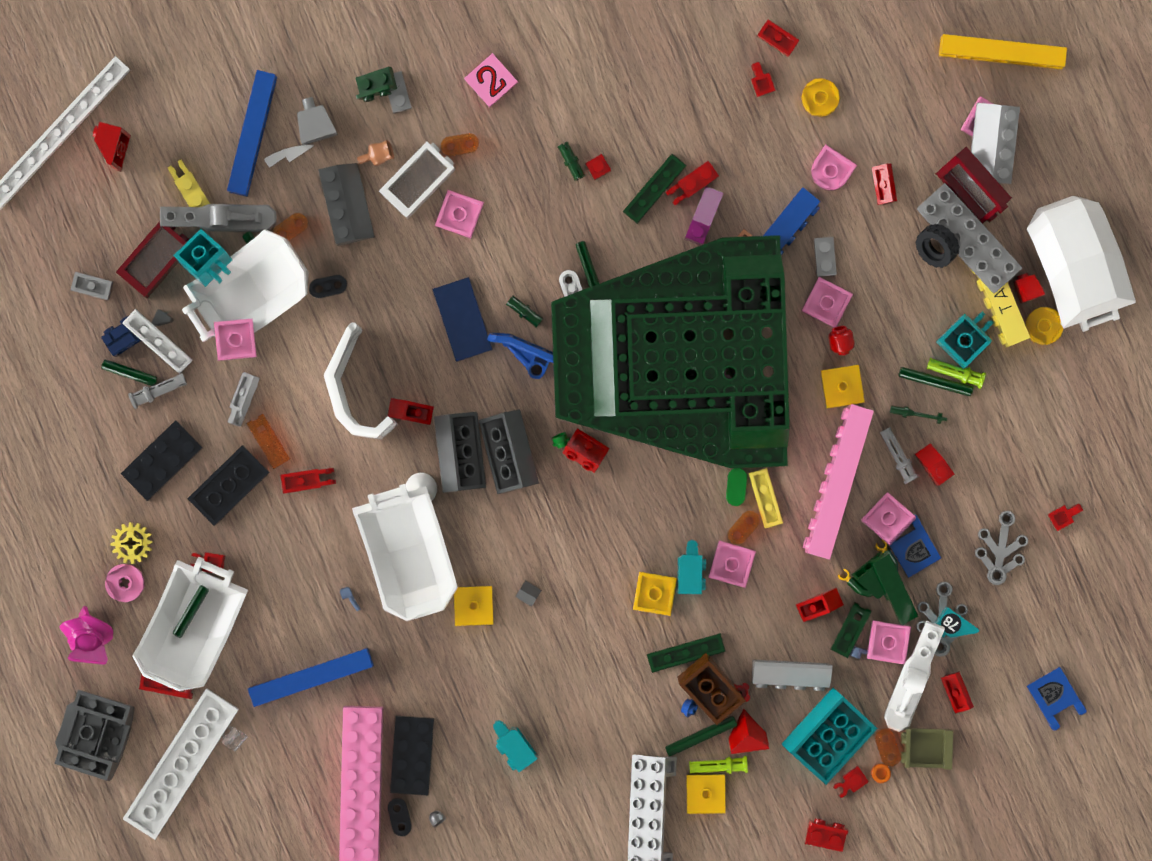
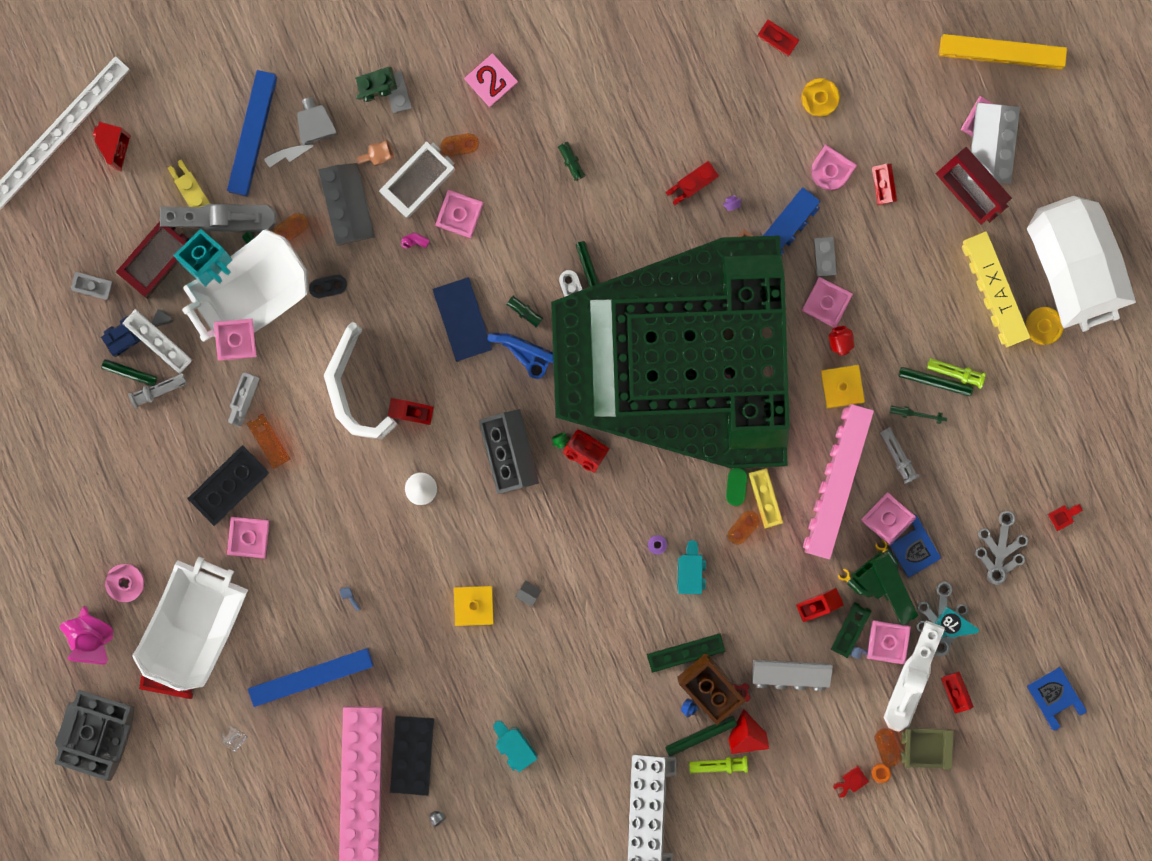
(132, 553): light yellow gear -> none
(161, 460): black plate -> none
(180, 764): white plate -> none
(190, 611): dark green axle -> none
(214, 559): red plate -> none
(248, 537): none -> bright pink tile
(305, 480): red hinge -> none
(399, 817): black plate -> none
(406, 552): white windscreen -> none
(413, 239): none -> dark pink arm
(459, 452): dark grey slope -> none
(598, 167): red plate -> none
(651, 544): none -> medium lavender plate
(654, 188): dark green tile -> none
(654, 593): yellow plate -> none
(704, 216): slope -> none
(705, 793): yellow plate -> none
(732, 203): none -> medium lavender plate
(732, 564): bright pink plate -> none
(762, 82): red plate -> none
(826, 835): red bracket -> none
(829, 736): teal slope -> none
(934, 464): red slope -> none
(945, 238): black tyre -> none
(977, 245): light grey bracket -> none
(977, 339): teal hinge -> none
(1028, 287): red slope -> none

